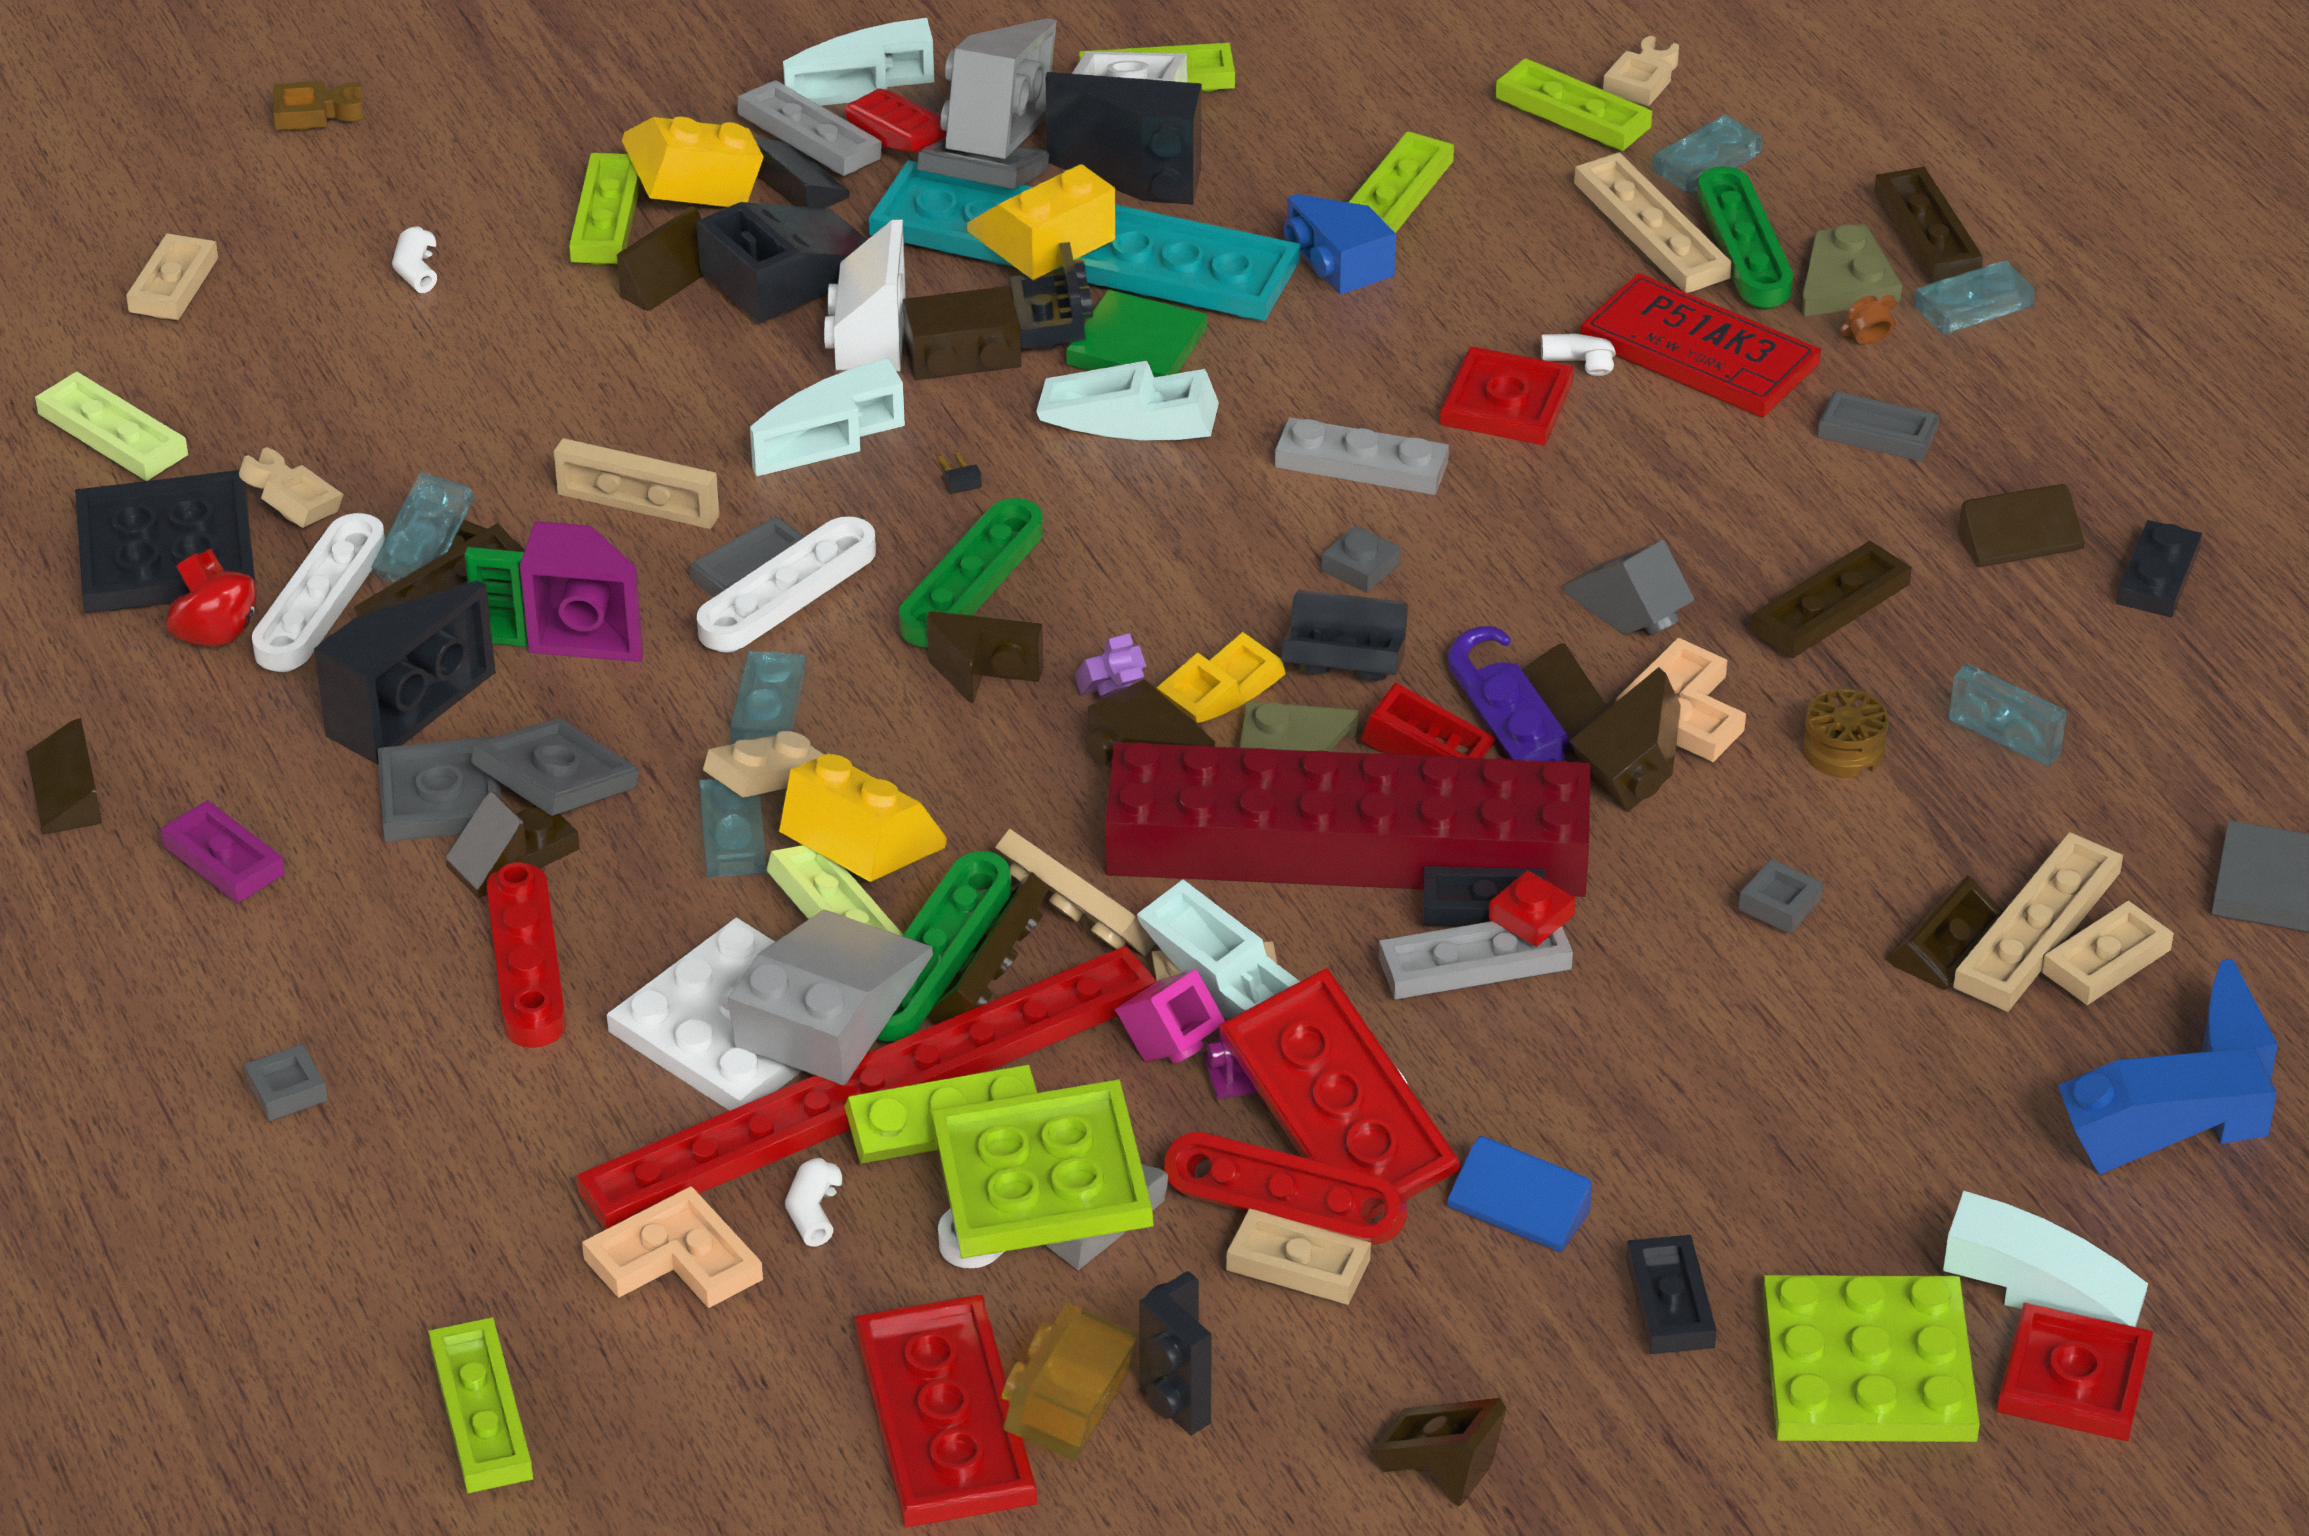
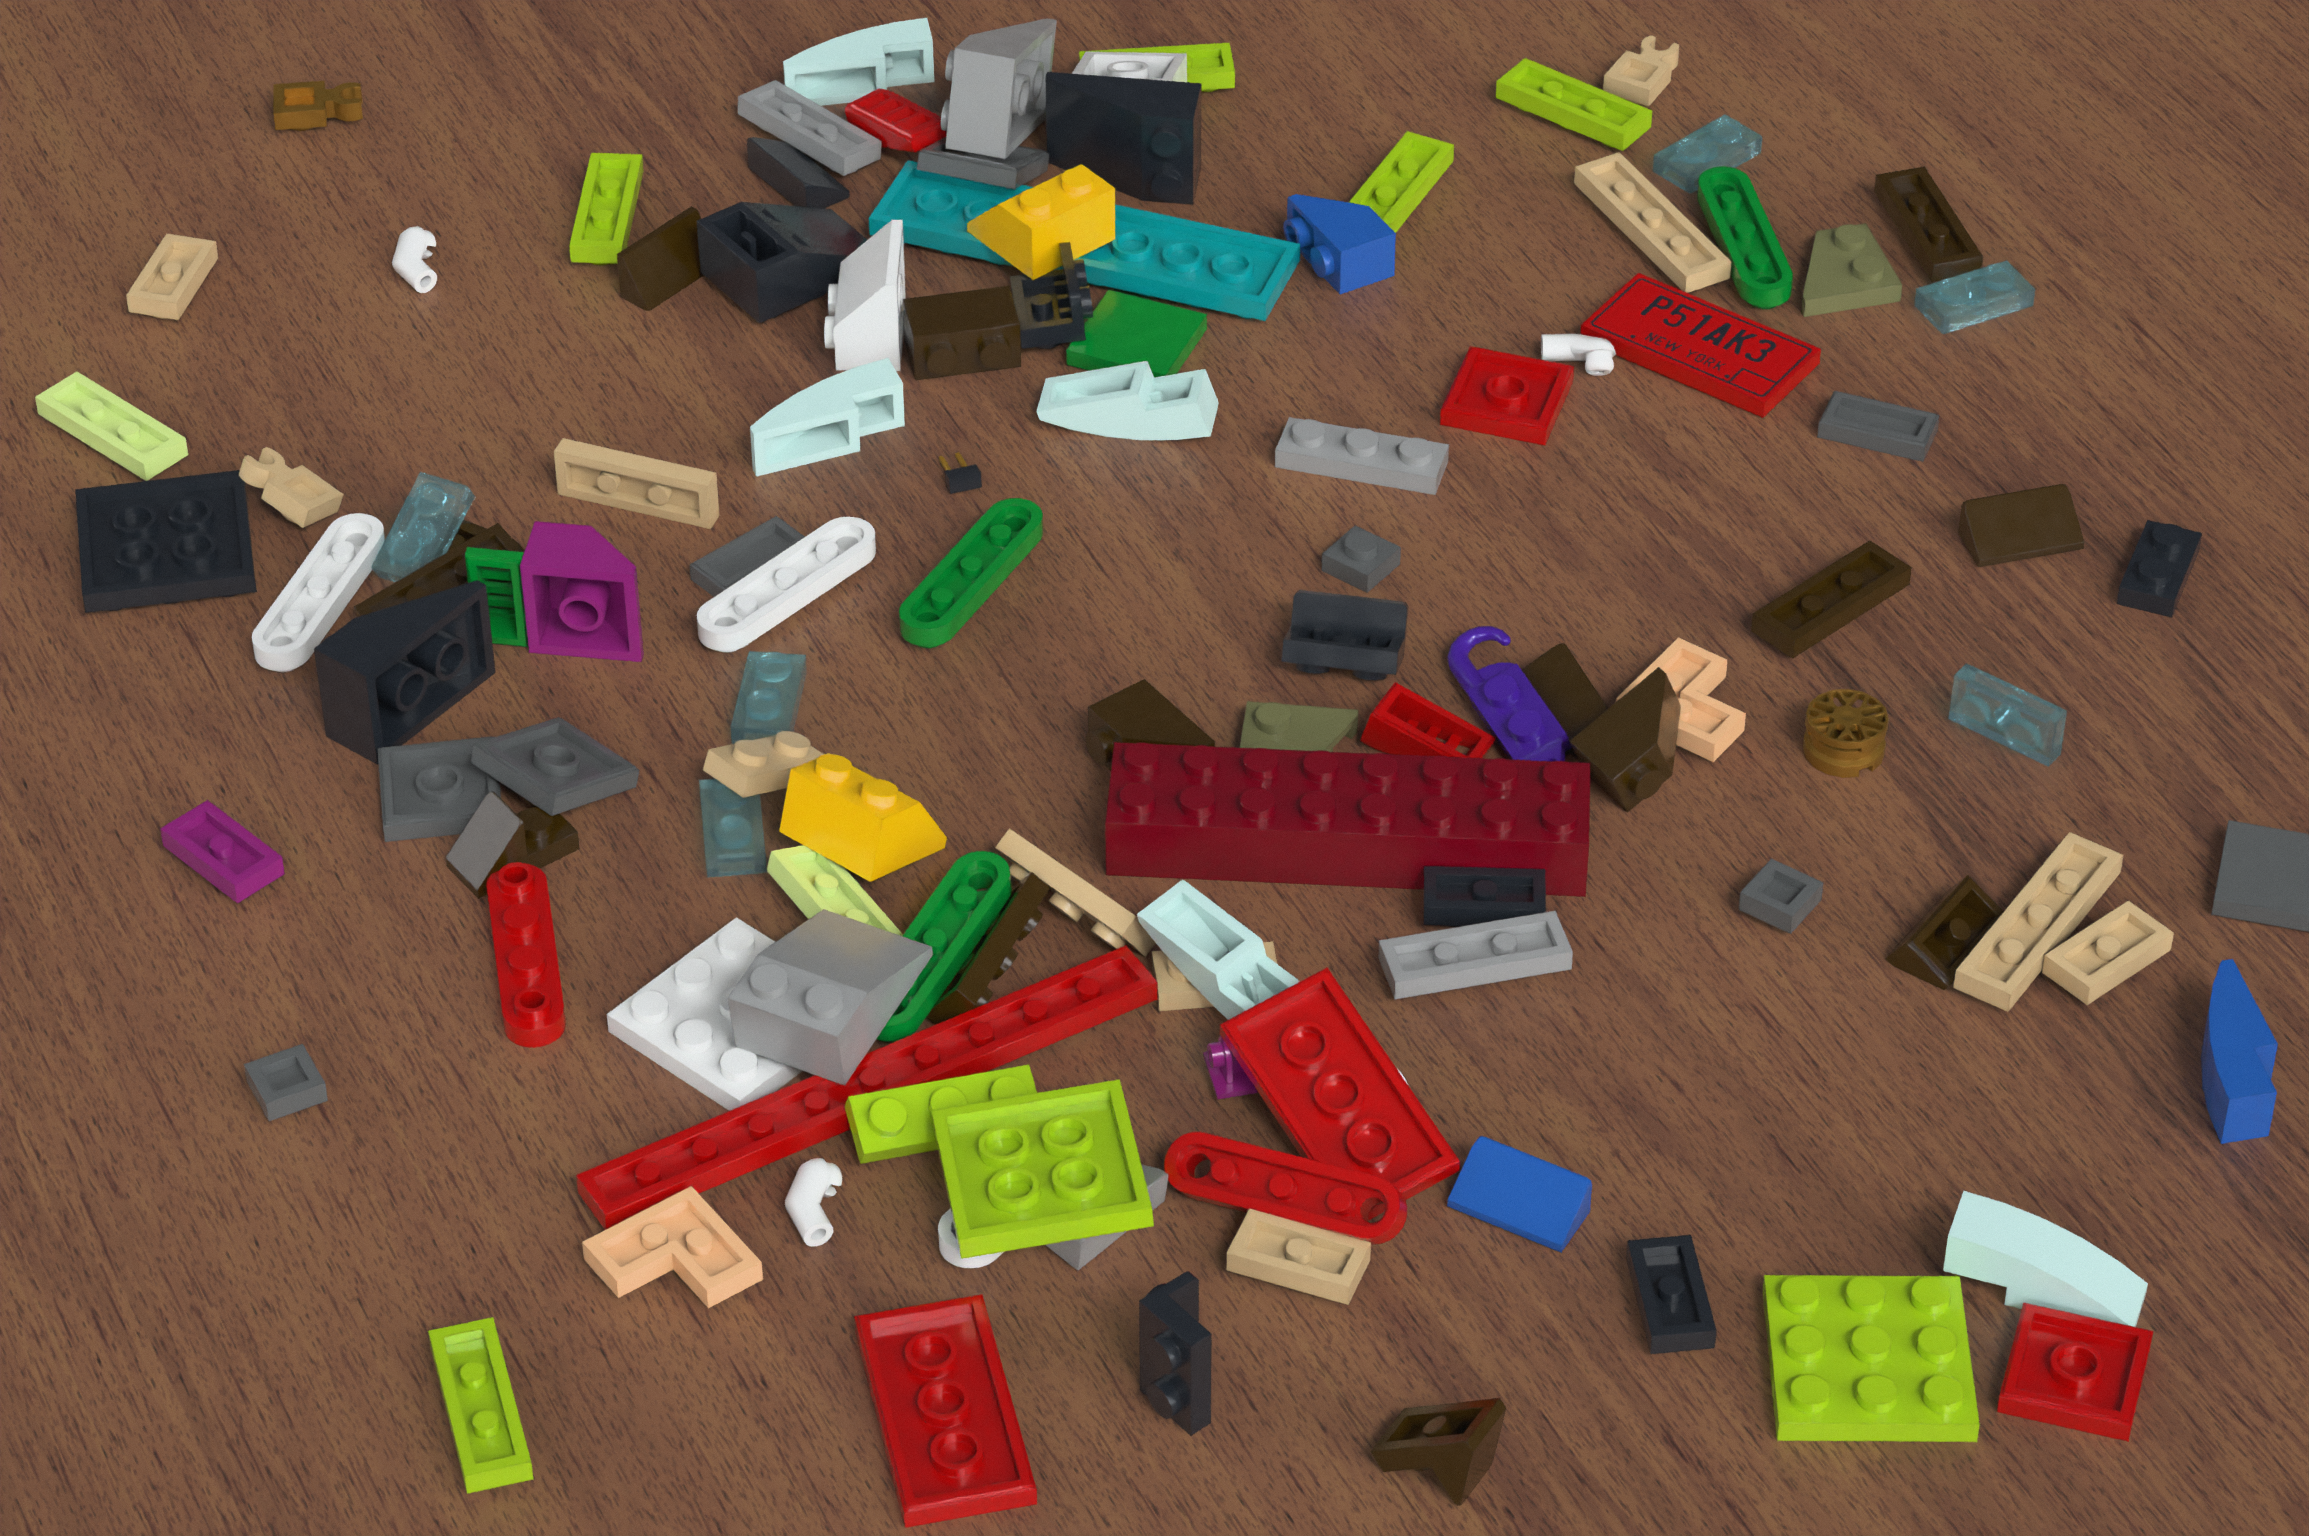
(64, 780): dark brown slope -> none
(217, 604): red piece -> none
(694, 160): yellow slope -> none
(977, 646): dark brown slope -> none
(1068, 1381): clear yellow brick -> none
(1112, 670): medium lavender plate -> none
(1171, 1017): dark pink brick -> none
(1223, 683): yellow slope -> none
(1532, 908): red plate -> none
(1634, 590): dark grey slope -> none
(1870, 319): dark orange plate -> none
(2160, 1100): blue slope -> none

